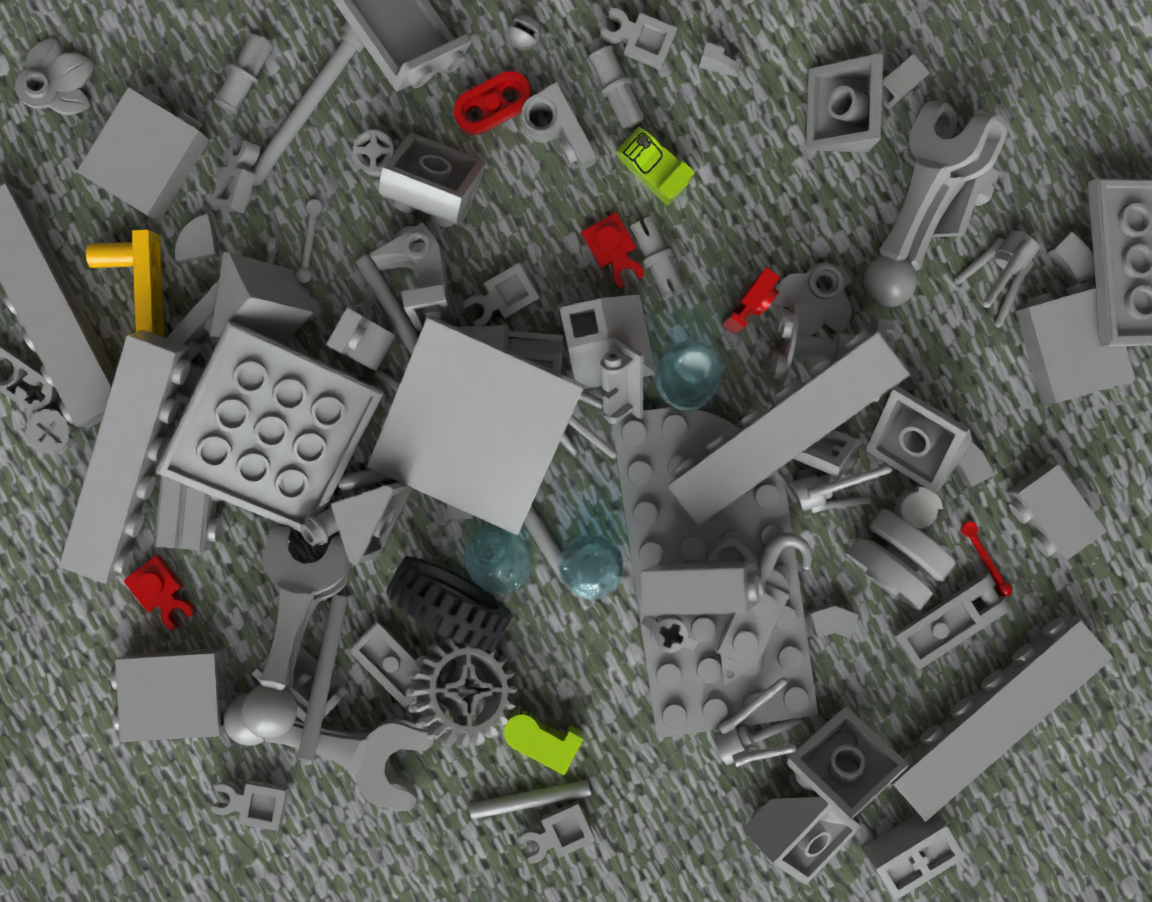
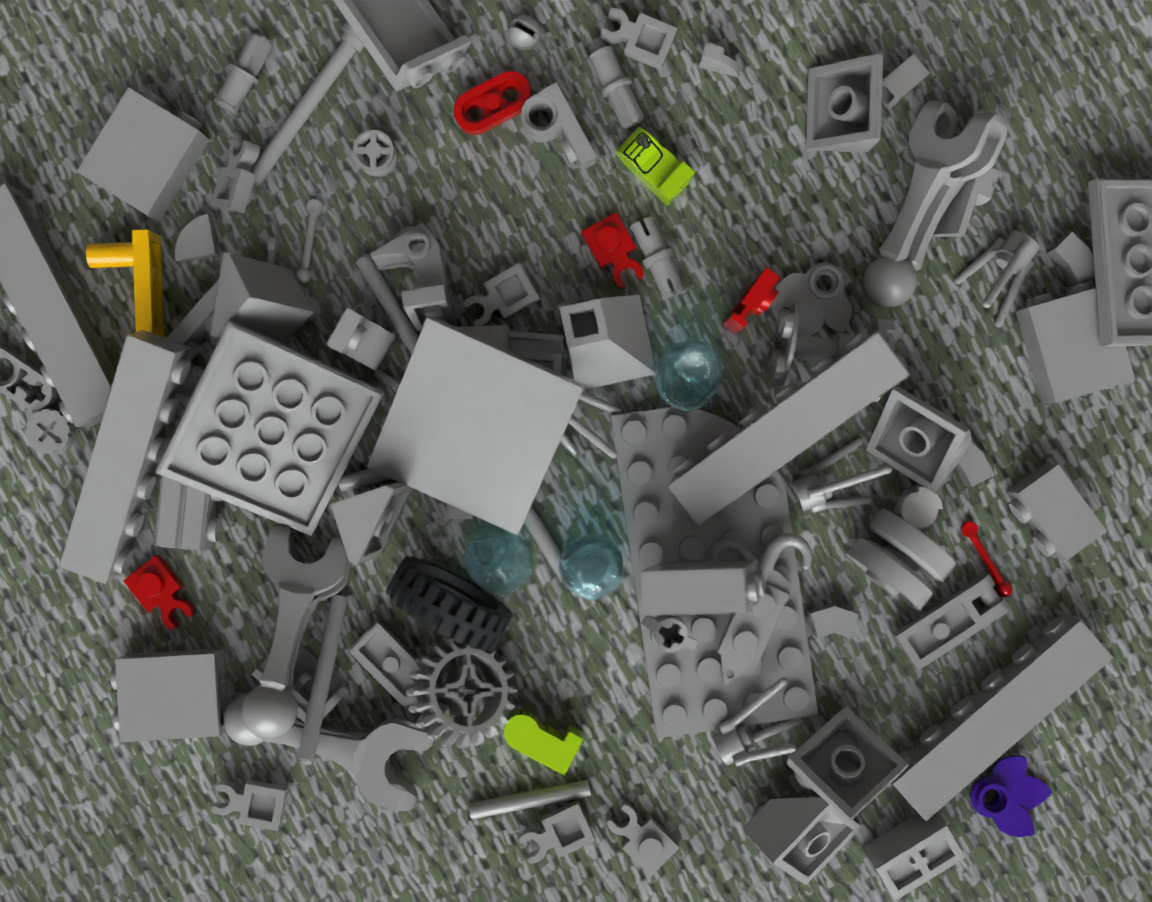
(61, 77): light grey plate -> none
(318, 528): light grey pin -> none
(431, 179): light grey brick -> none
(623, 382): light grey hinge -> none
(646, 842): none -> light grey plate
(834, 455): light grey bracket -> none
(1014, 796): none -> dark purple plate

